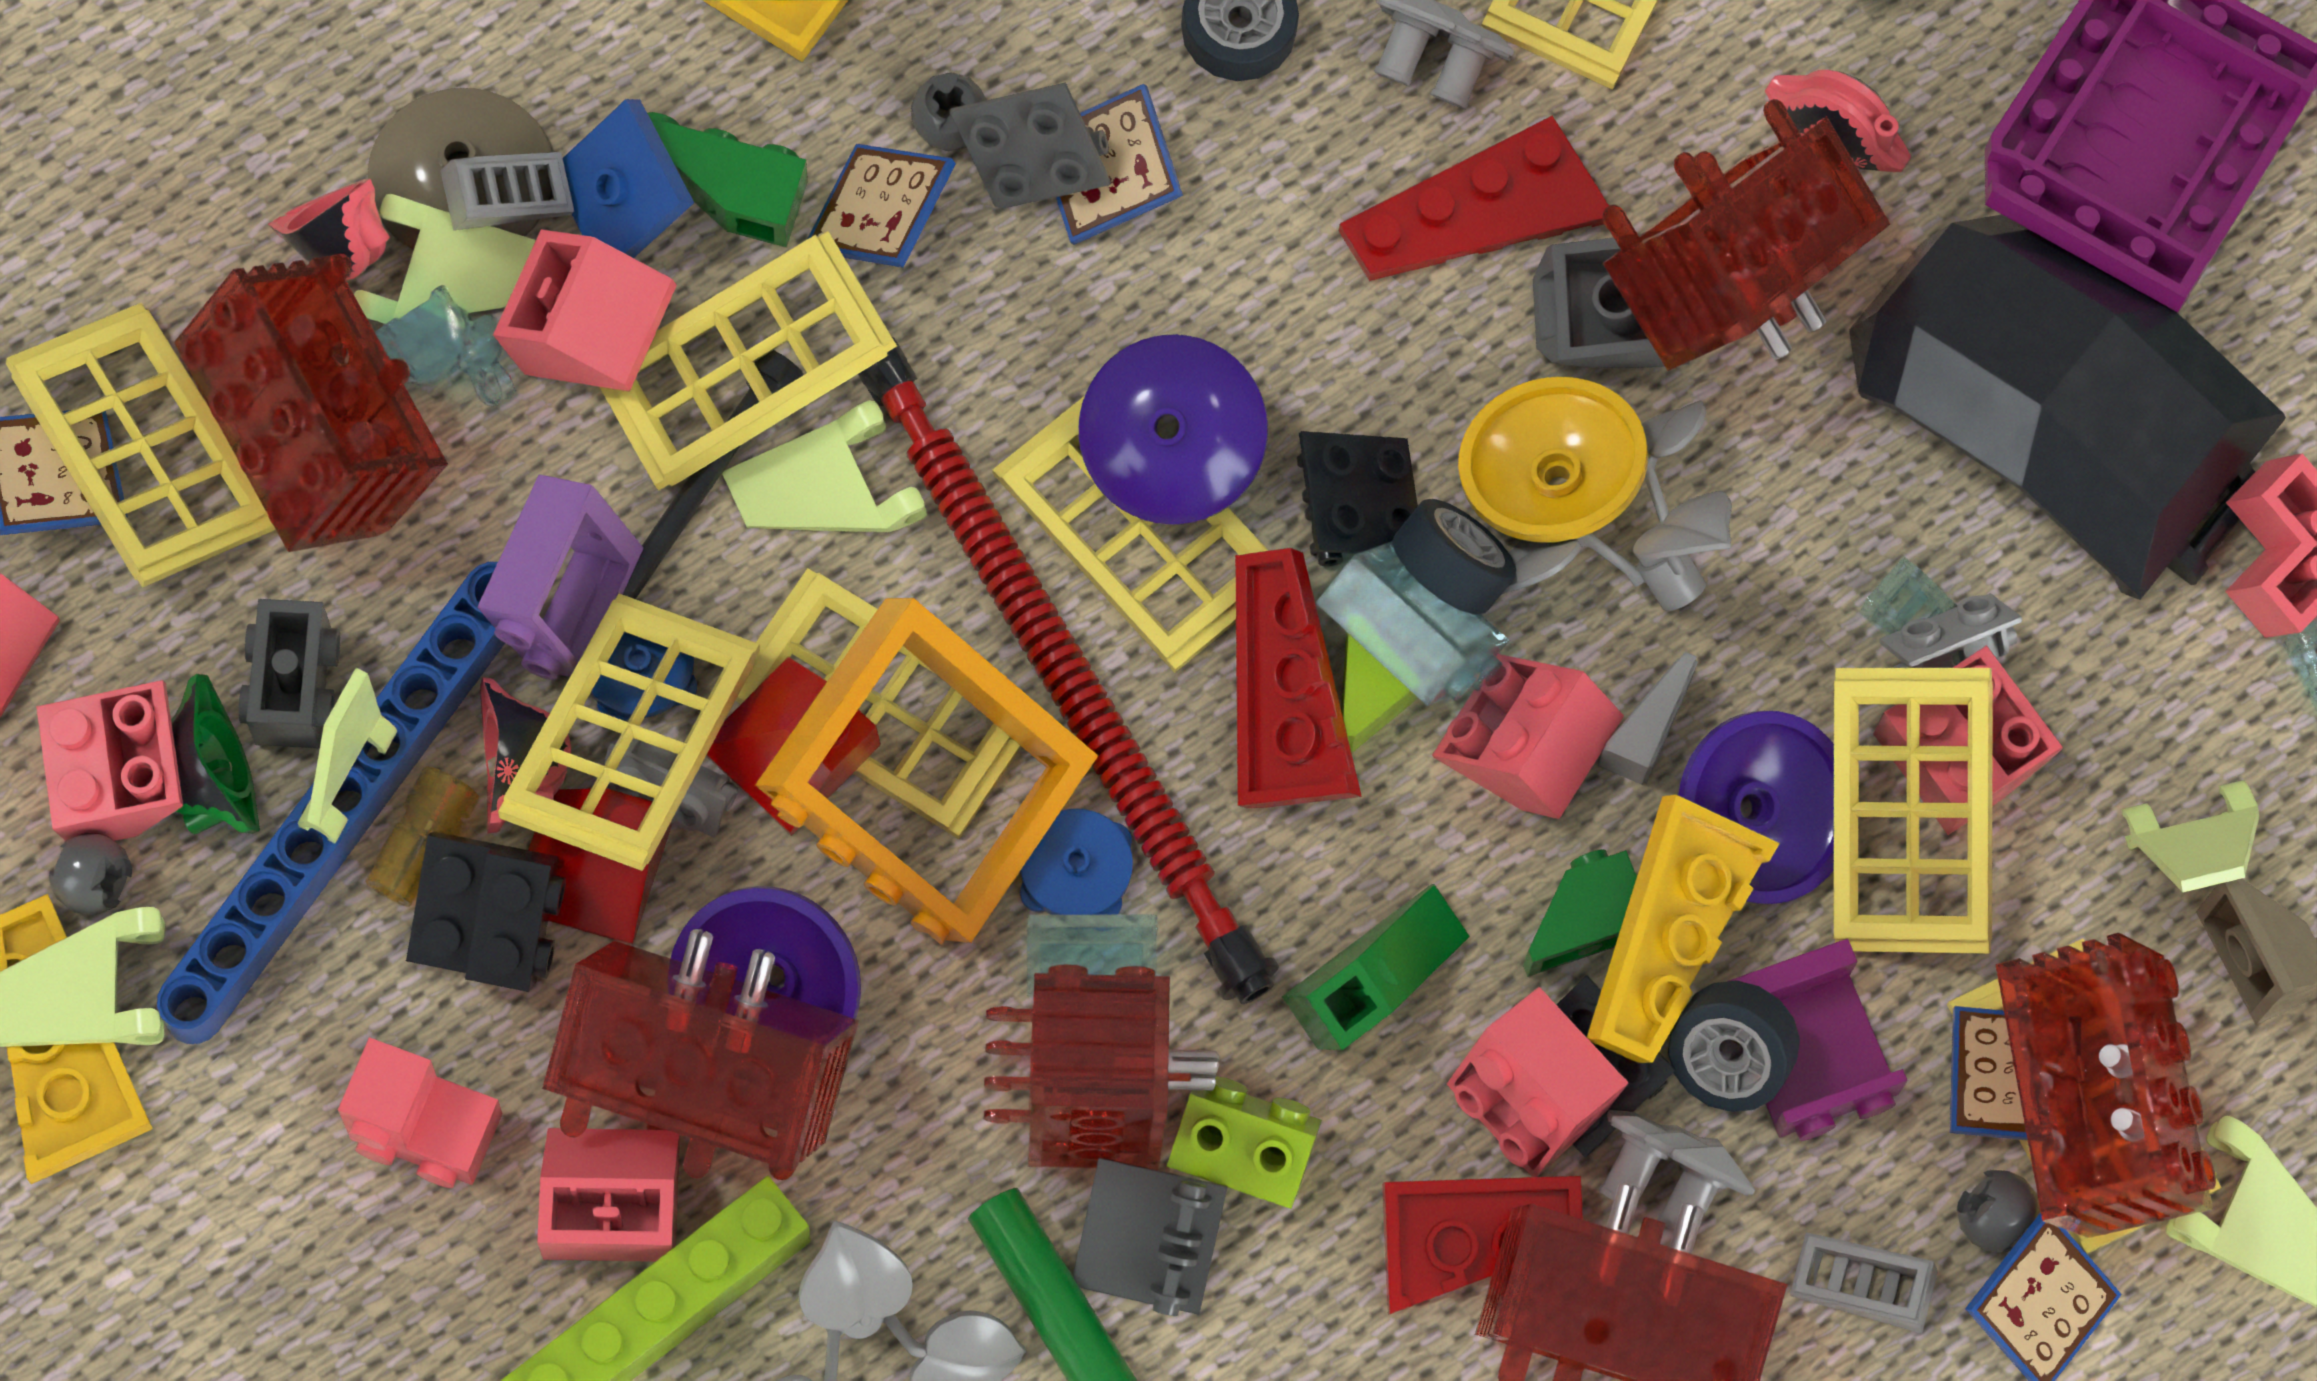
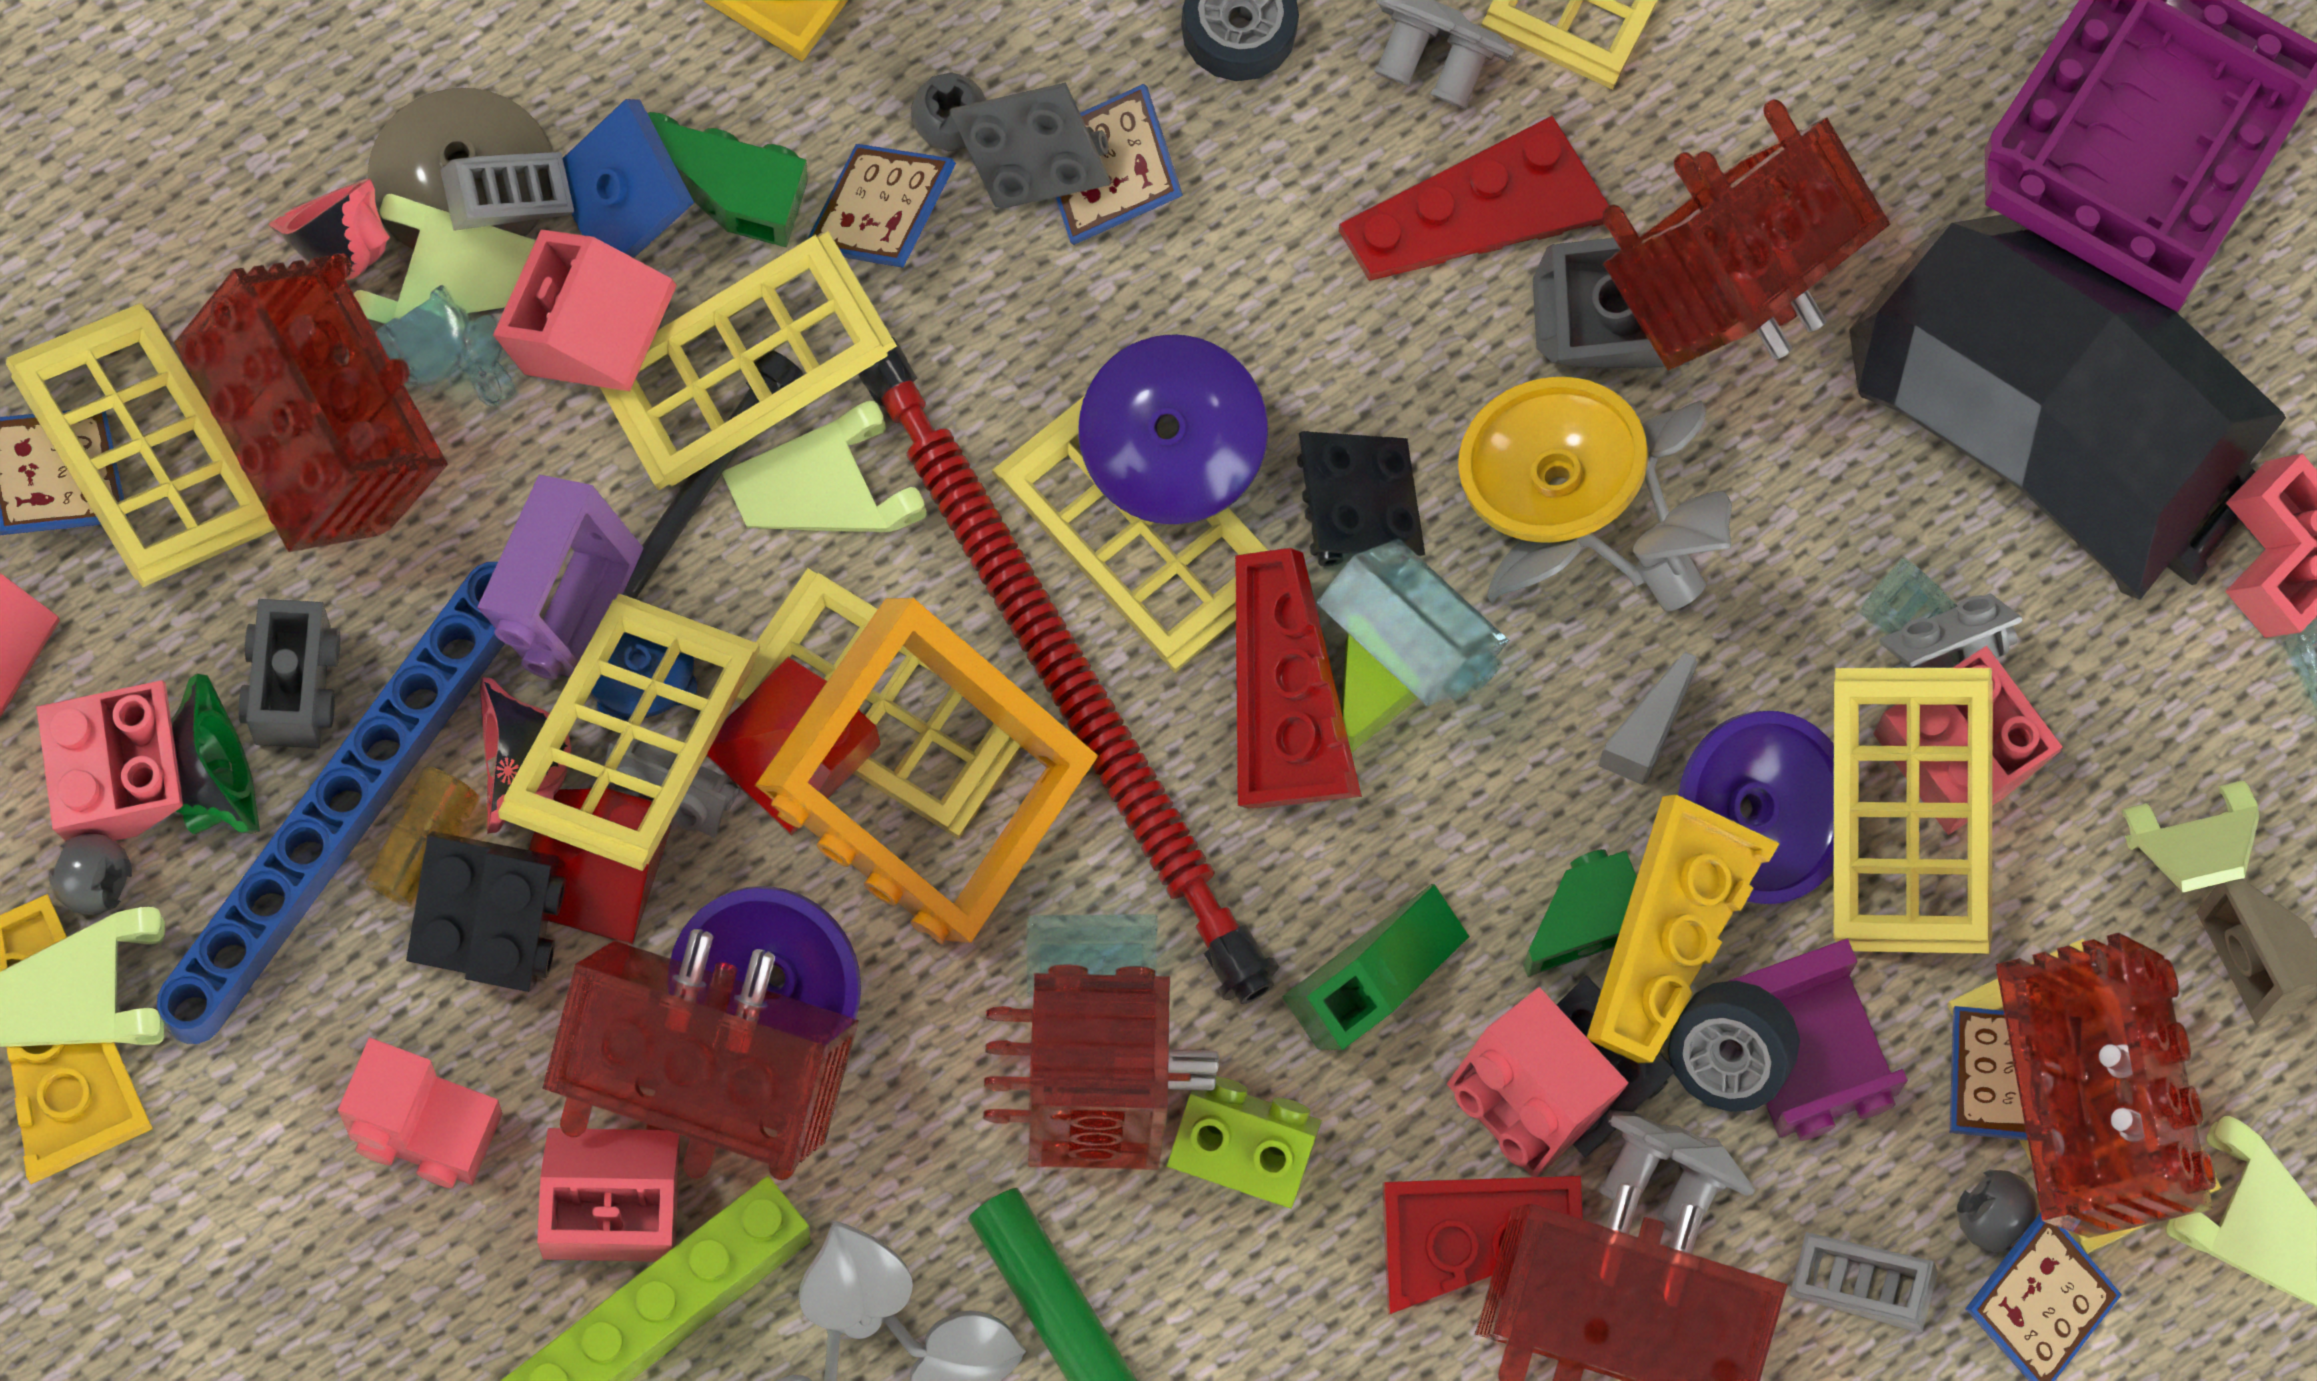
(345, 732): yellowish green flag -> none
(1079, 866): blue piece -> none
(1149, 1236): dark grey hinge -> none
(1454, 556): black wheel -> none
(1531, 734): coral slope -> none
(1853, 111): coral hat -> none

